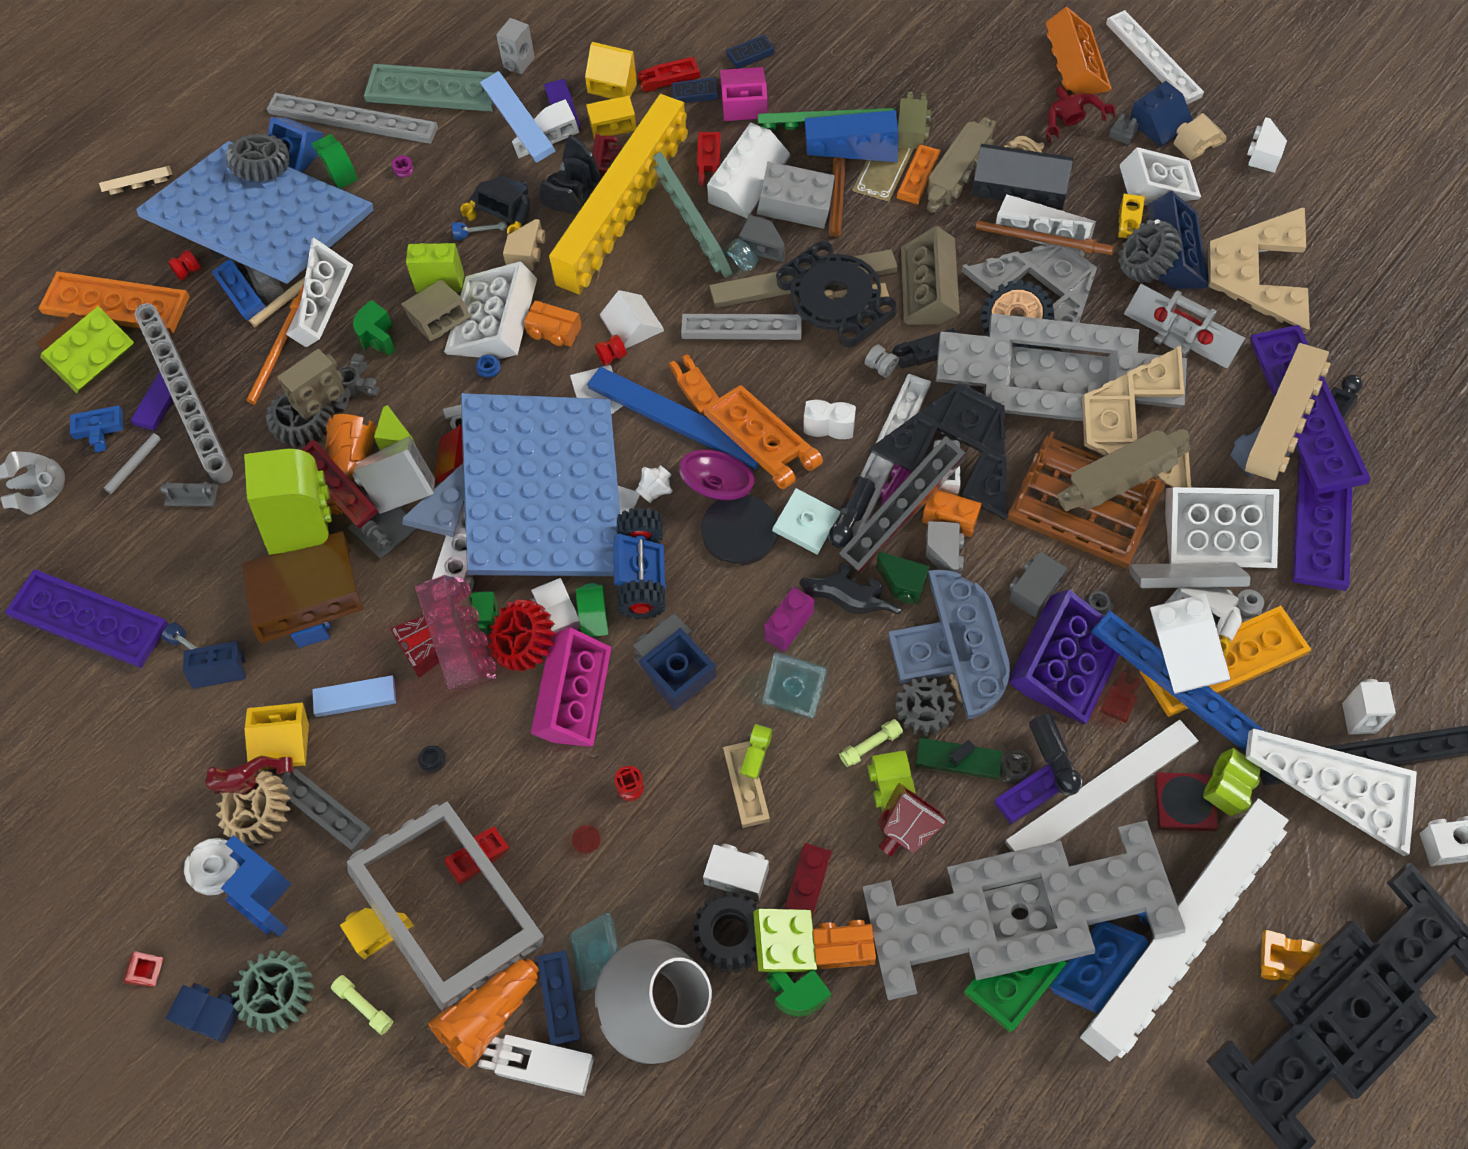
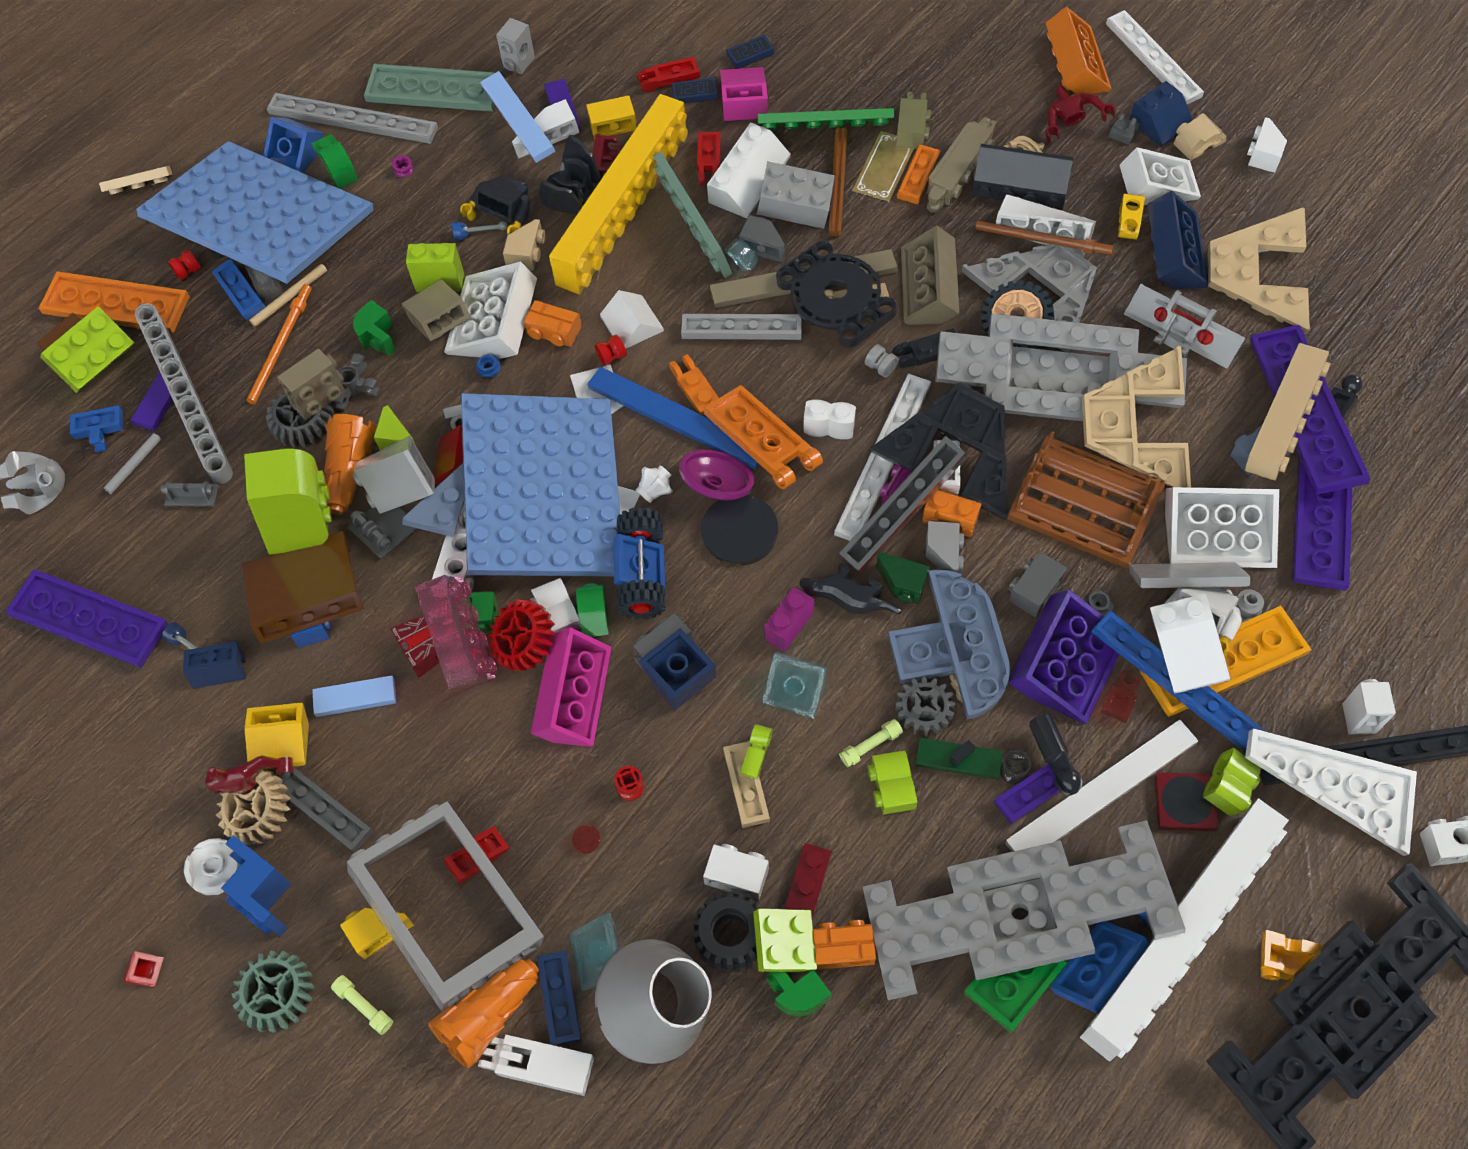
(203, 1012): dark blue brick -> none
(257, 157): dark grey gear -> none
(322, 286): white wedge -> none
(341, 487): dark red plate -> none
(431, 759): black plate -> none
(610, 71): yellow slope -> none
(806, 521): light aqua plate -> none
(852, 510): black piece -> none
(854, 136): blue wedge -> none
(908, 821): dark red torso -> none
(1124, 469): dark tan hinge -> none
(1150, 251): dark grey gear -> none

